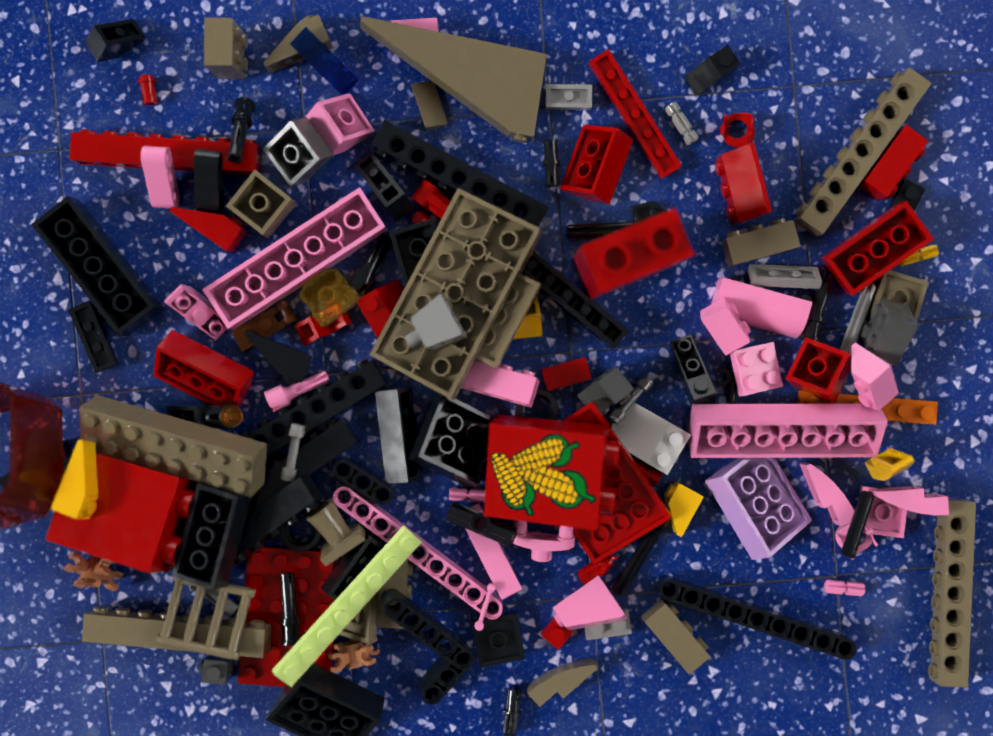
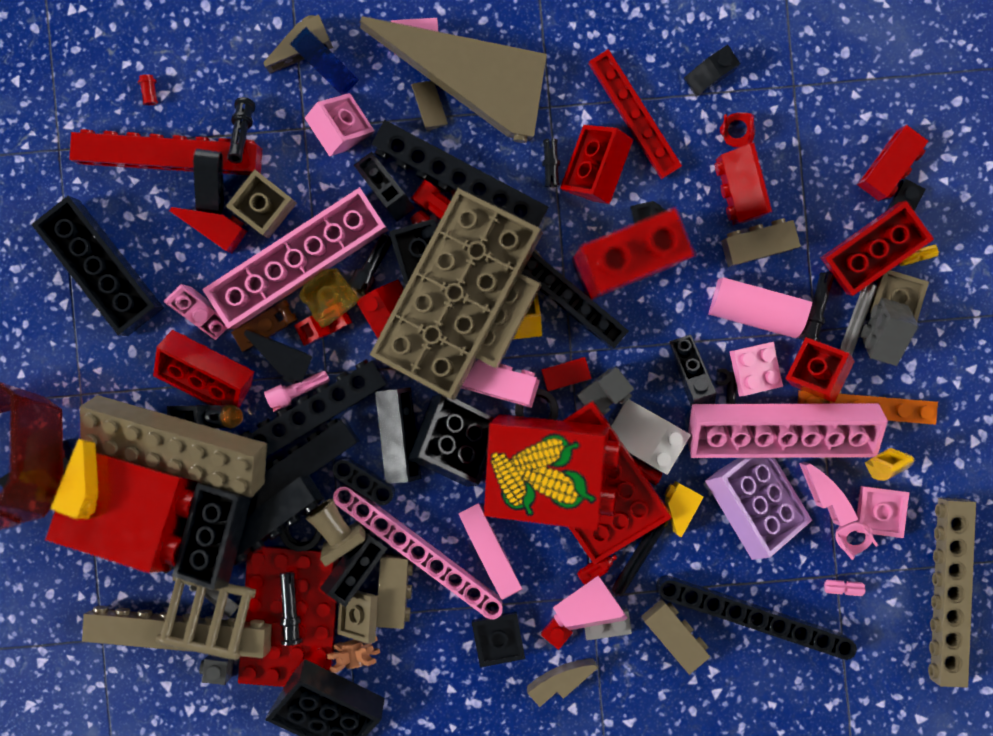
(93, 336): black plate -> none
(93, 572): nougat pin -> none
(114, 39): black slope -> none
(160, 176): bright pink beam -> none
(225, 48): dark tan brick -> none
(296, 432): light grey bar -> none
(298, 151): dark grey brick -> none
(346, 606): yellowish green plate -> none
(435, 325): light grey torso -> none
(448, 652): black beam -> none
(463, 494): bright pink piece -> none
(468, 519): black piece -> none
(479, 625): bright pink hinge -> none
(512, 711): black axle -> none
(543, 543): bright pink connector -> none
(568, 97): light grey plate -> none
(596, 229): black axle -> none
(642, 385): flat silver bar -> none
(681, 123): light grey axle -> none
(725, 325): bright pink brick -> none
(784, 276): light grey plate -> none
(857, 524): black axle -> none
(872, 378): bright pink slope -> none
(912, 88): dark tan brick -> none
(913, 499): bright pink slope -> none

